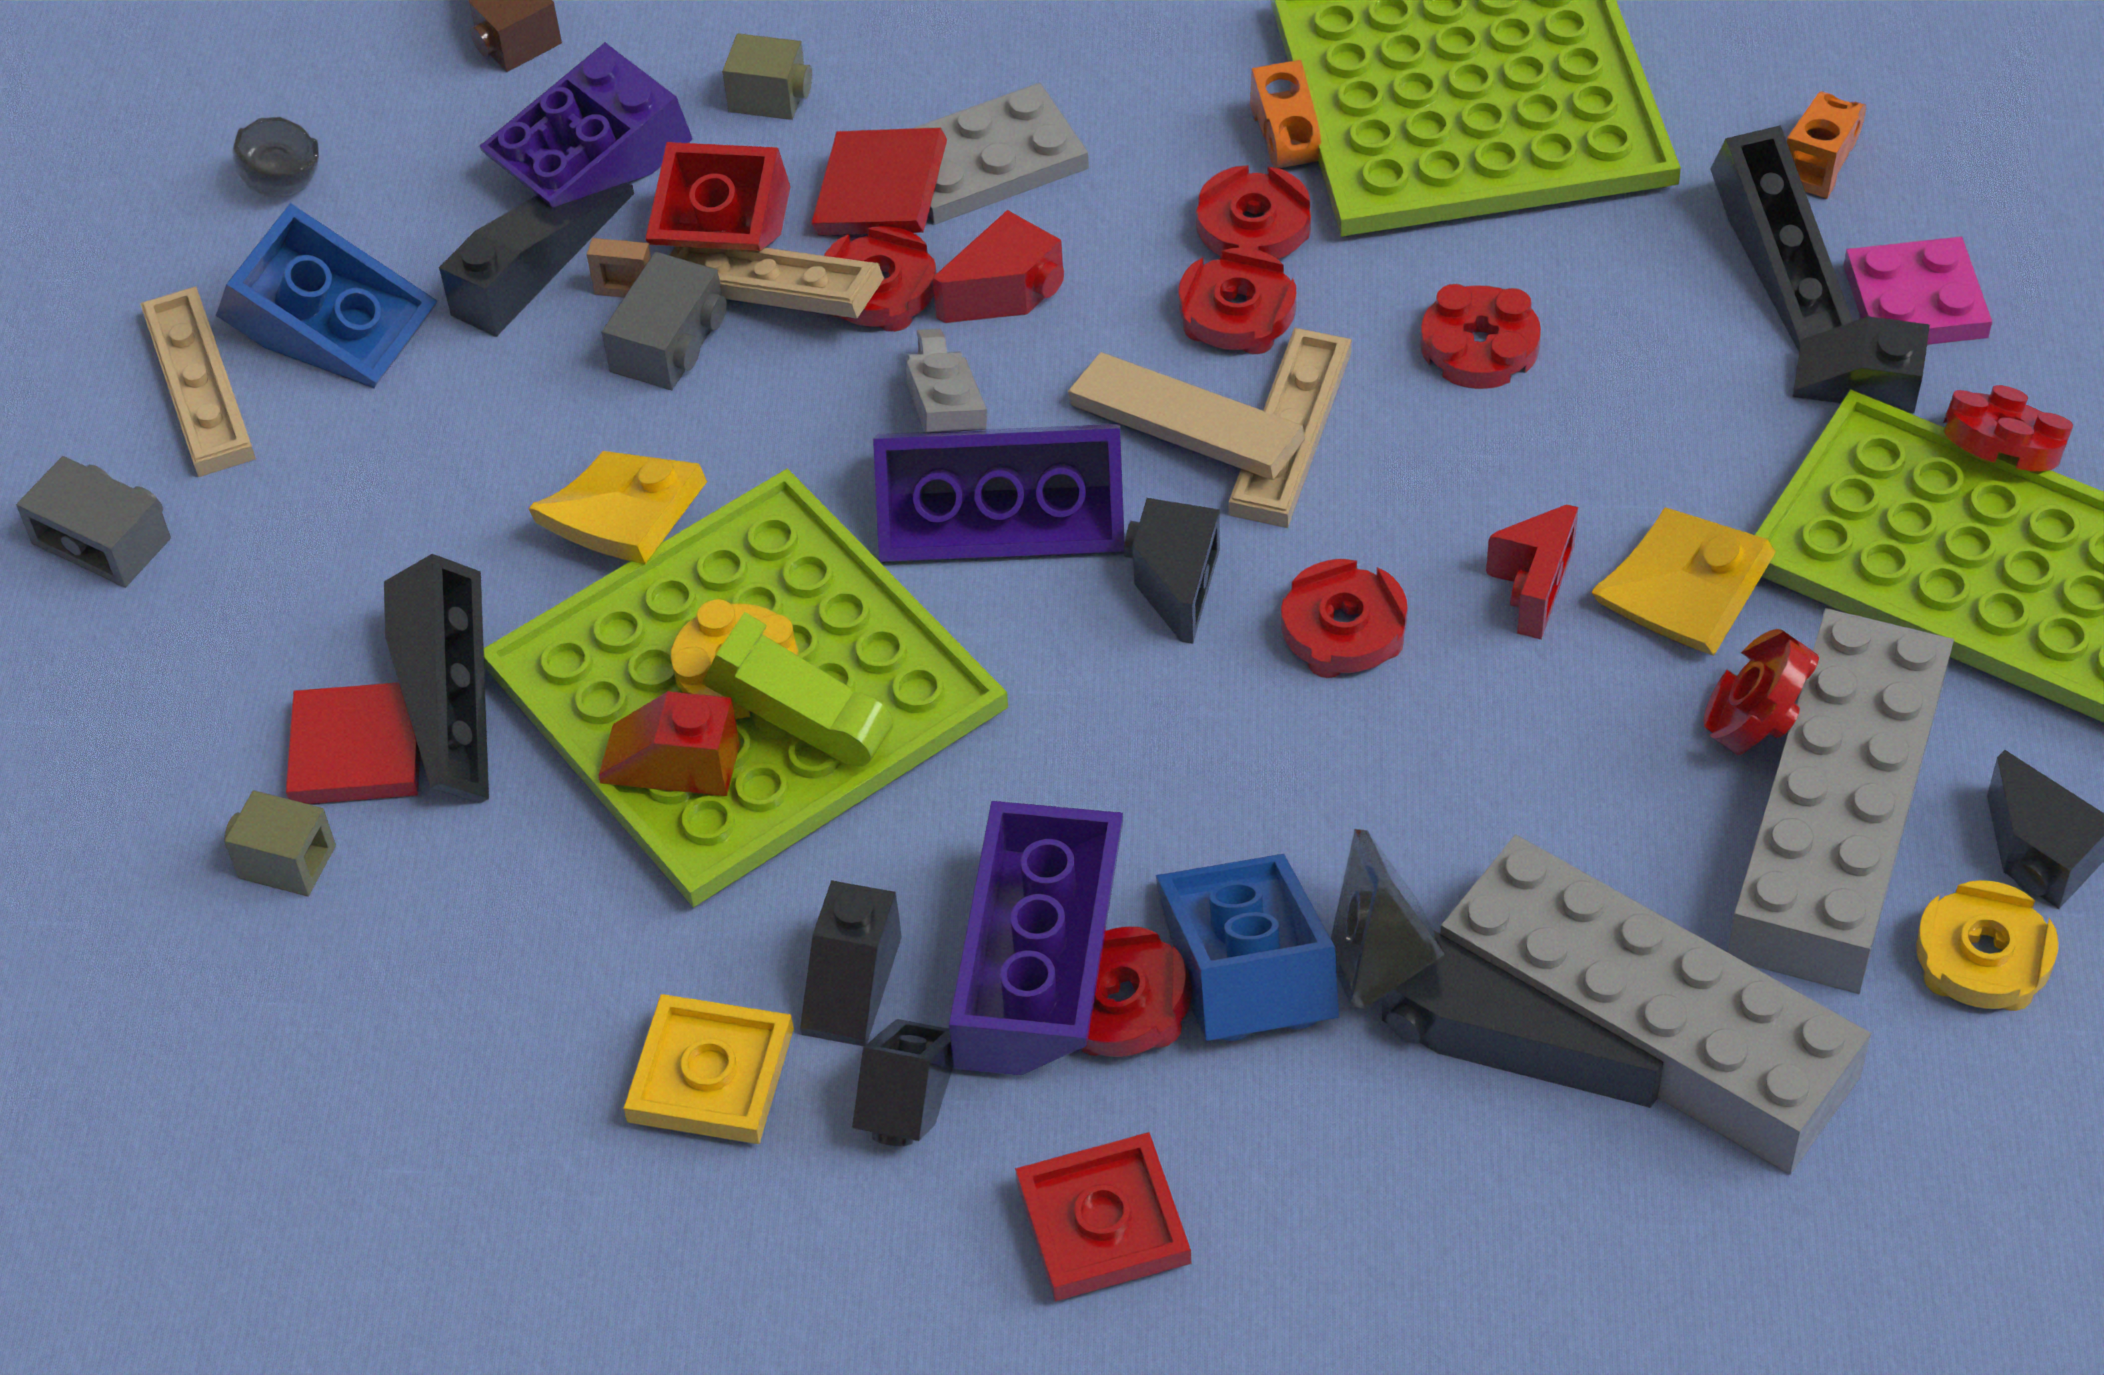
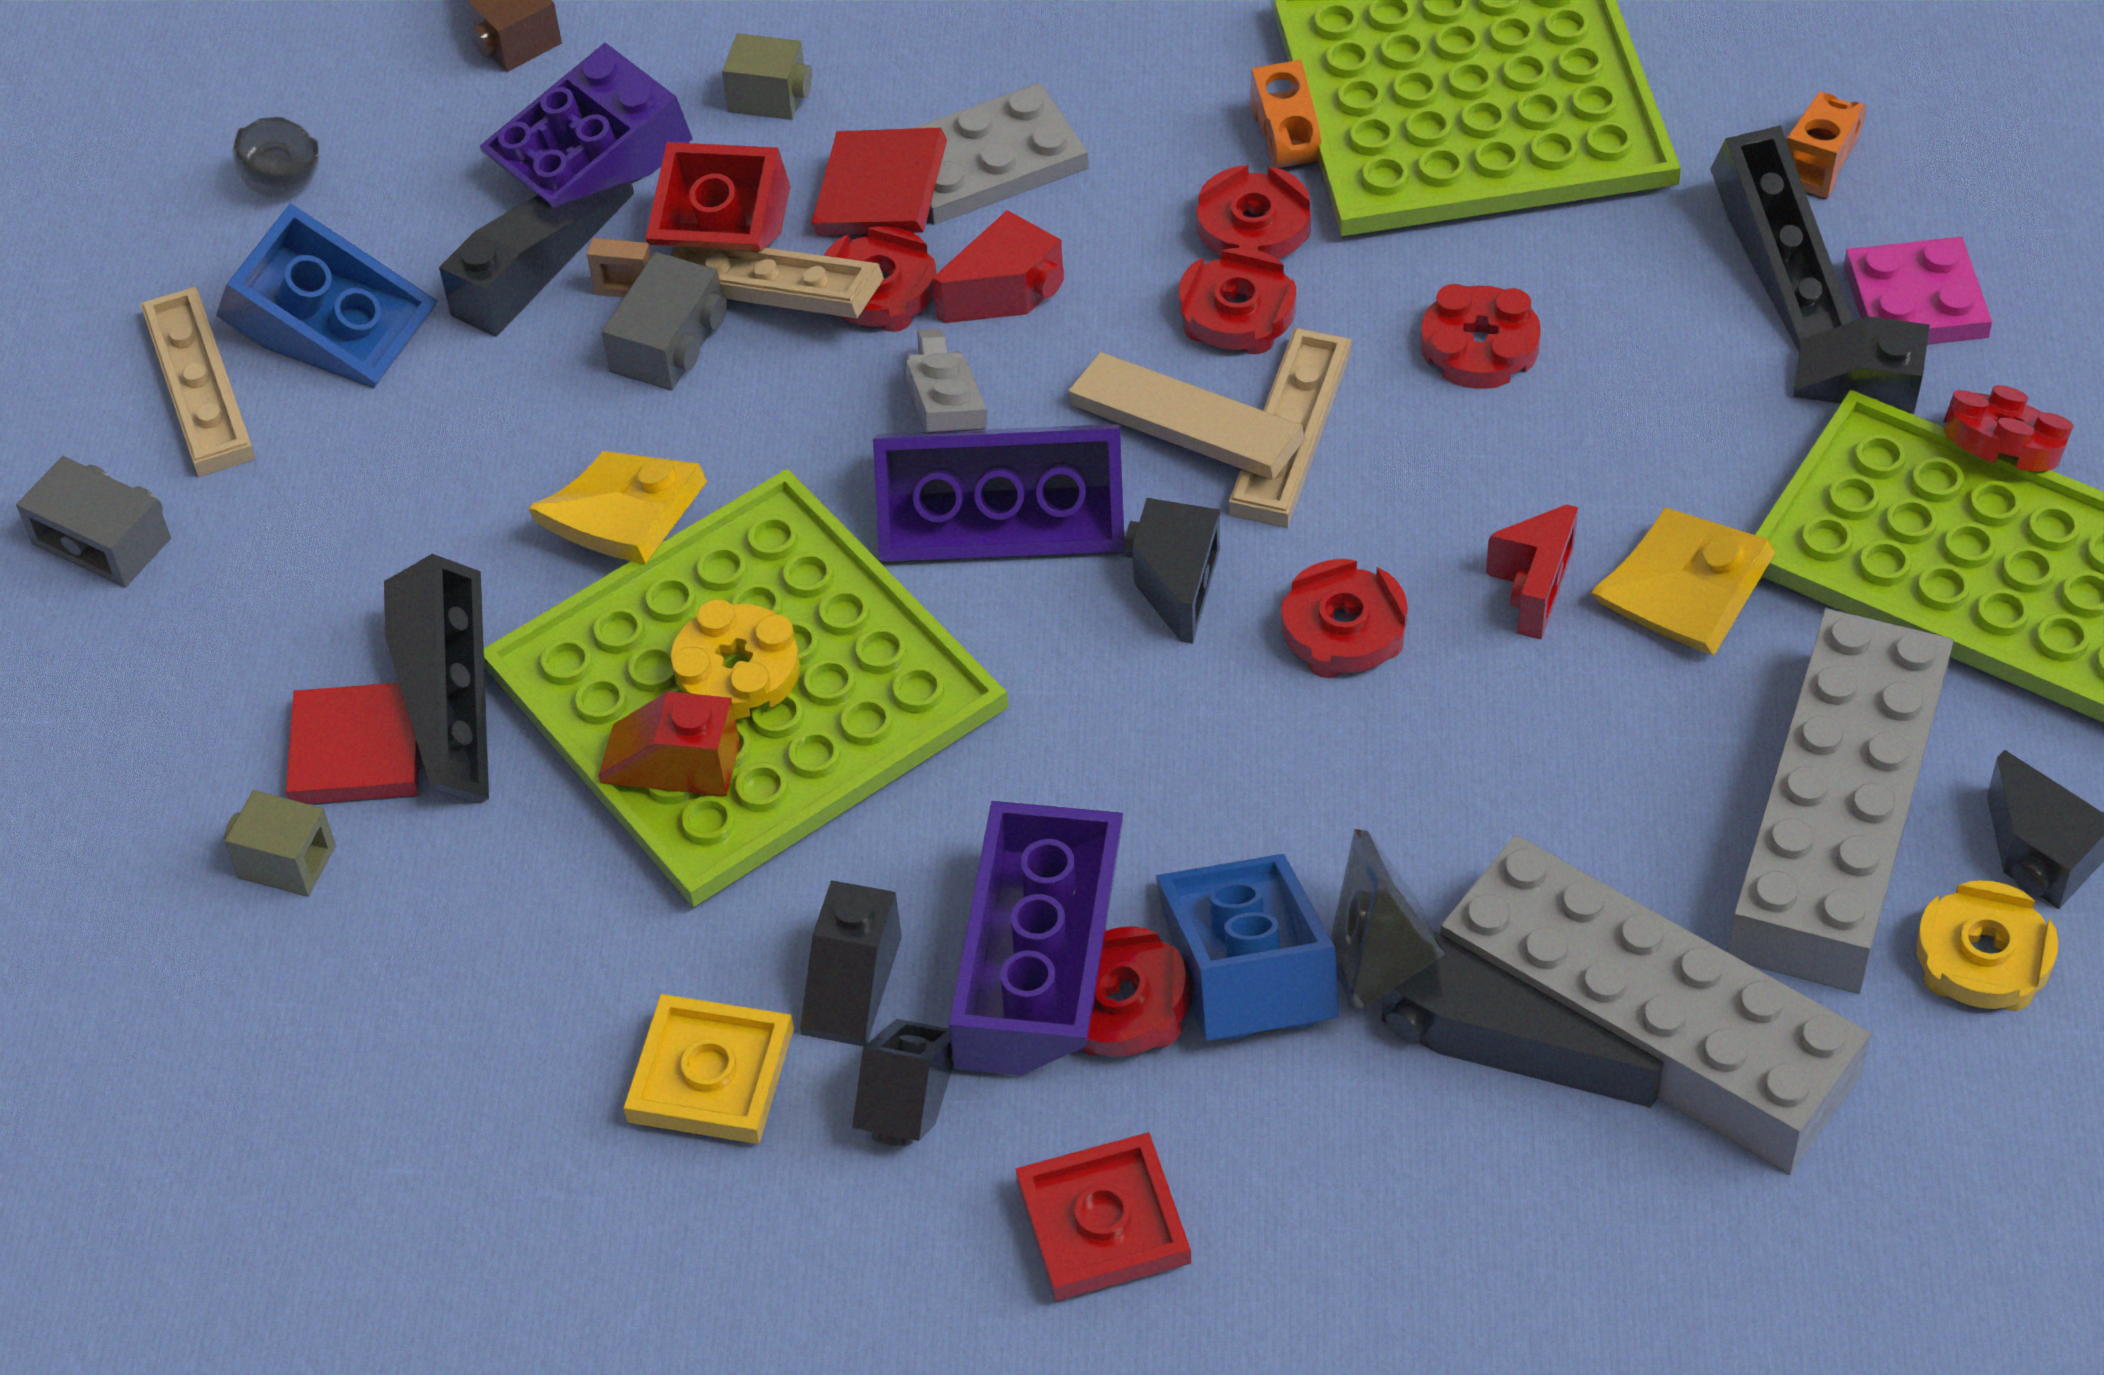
(797, 695): lime leg -> none
(1761, 694): red plate -> none

